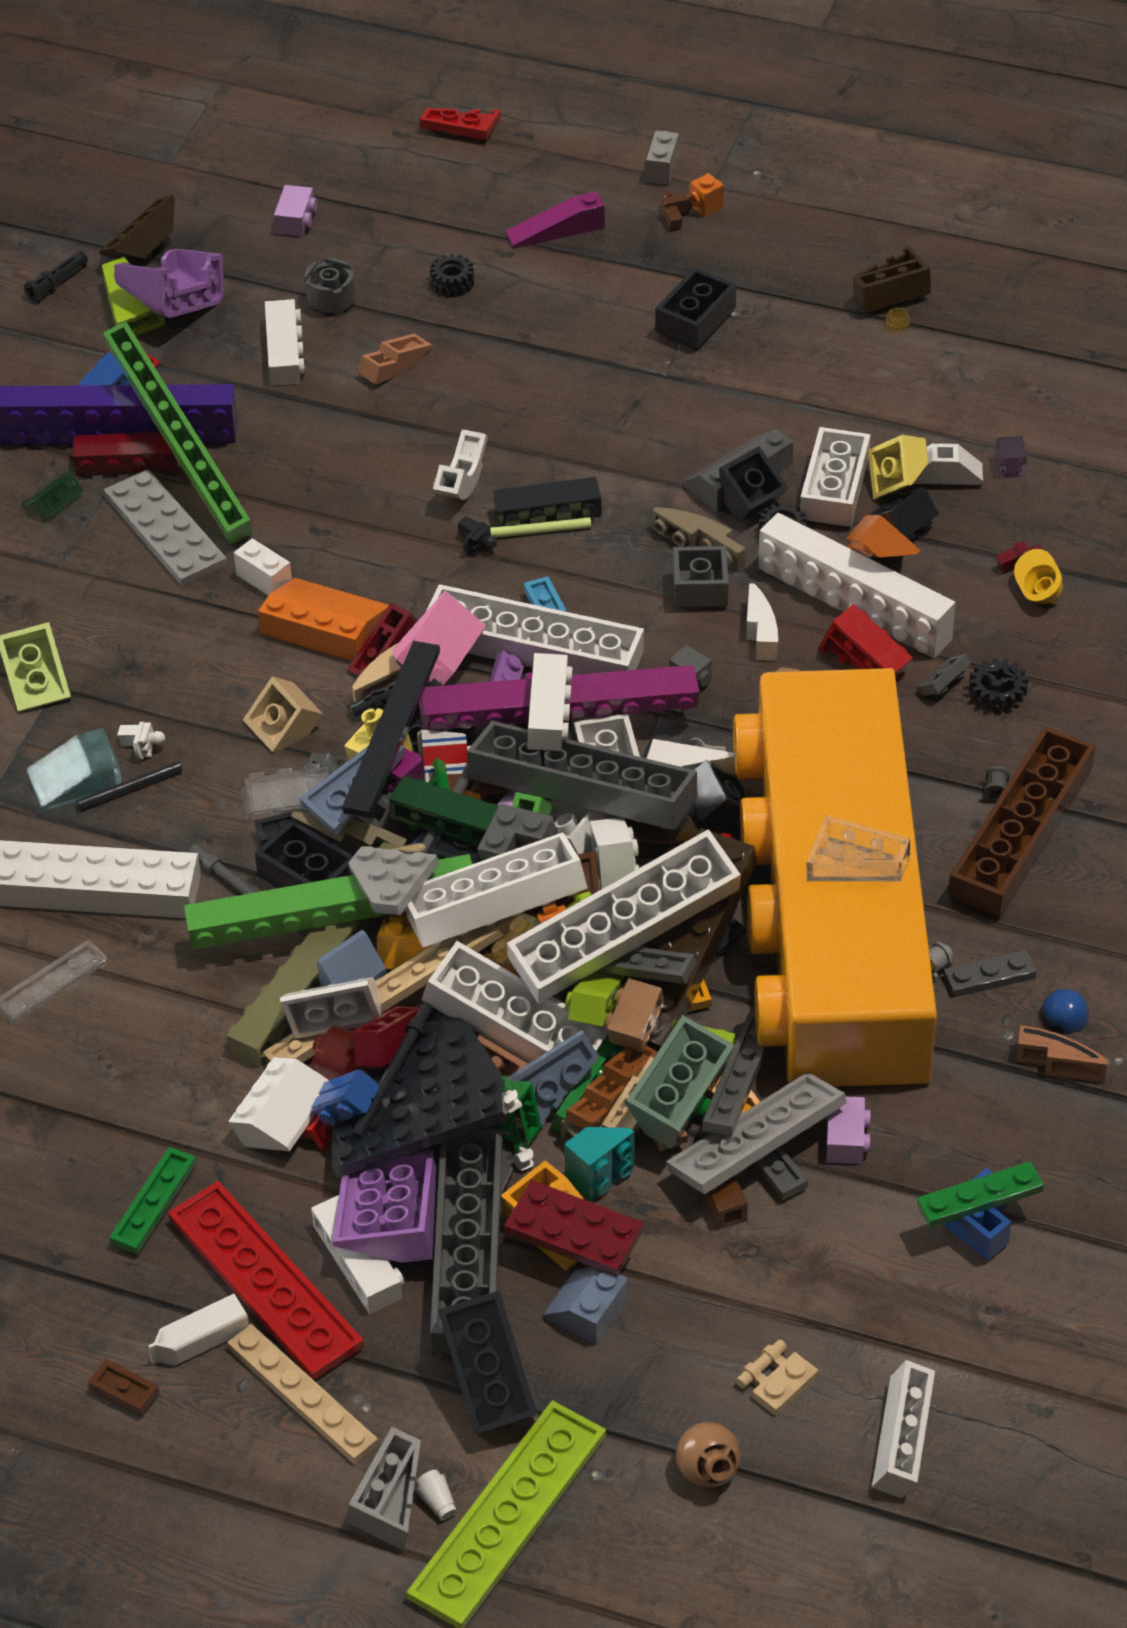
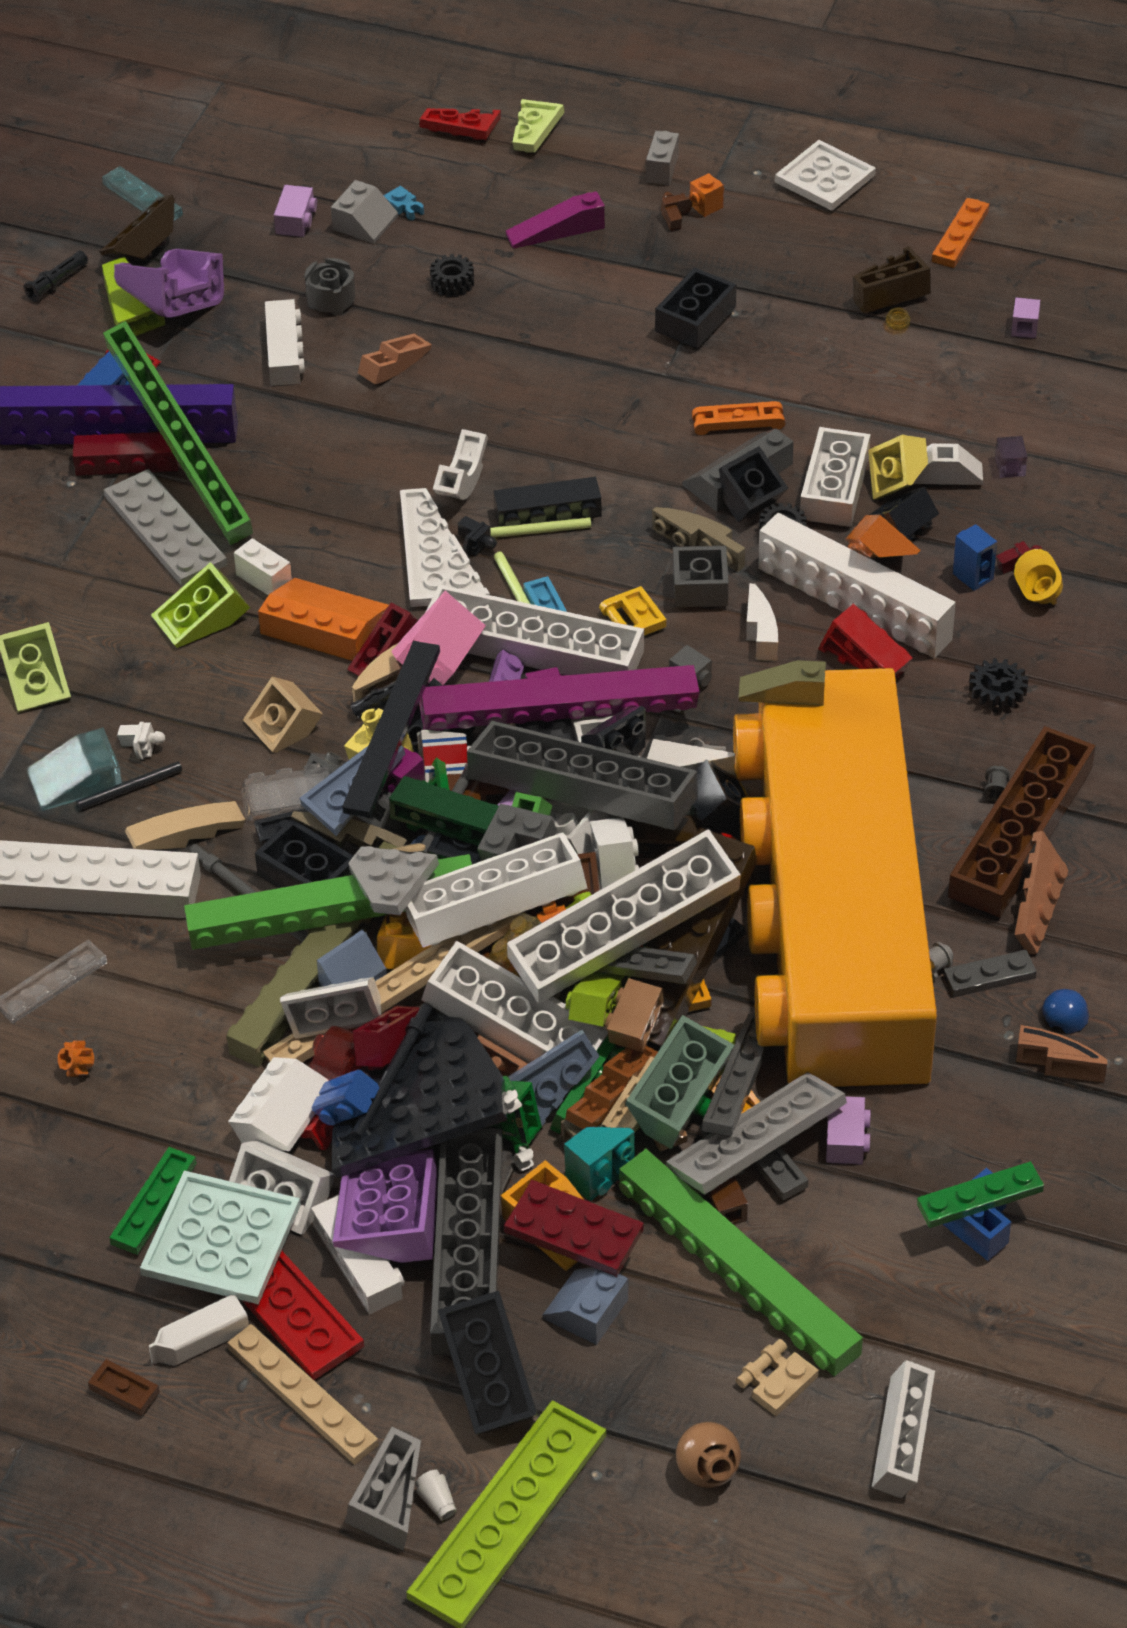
(54, 494): clear green panel -> none
(75, 1058): none -> orange gear
(134, 190): none -> clear light blue plate
(179, 826): none -> tan slope
(200, 607): none -> lime slope
(220, 1237): none -> light aqua plate
(283, 1173): none -> white slope
(362, 212): none -> light grey slope
(404, 202): none -> dark azure plate
(432, 551): none -> white wing
(510, 578): none -> yellowish green bar
(535, 124): none -> yellowish green wing
(548, 702): white brick -> none
(621, 732): none -> black slope
(638, 608): none -> yellow plate
(738, 416): none -> orange plate
(740, 1263): none -> bright green brick
(789, 683): none -> olive slope
(825, 175): none -> white plate
(856, 853): clear wedge -> none
(949, 671): dark grey plate -> none
(960, 232): none -> orange plate
(974, 557): none -> blue brick
(1025, 317): none -> lavender brick
(1040, 892): none -> nougat wing

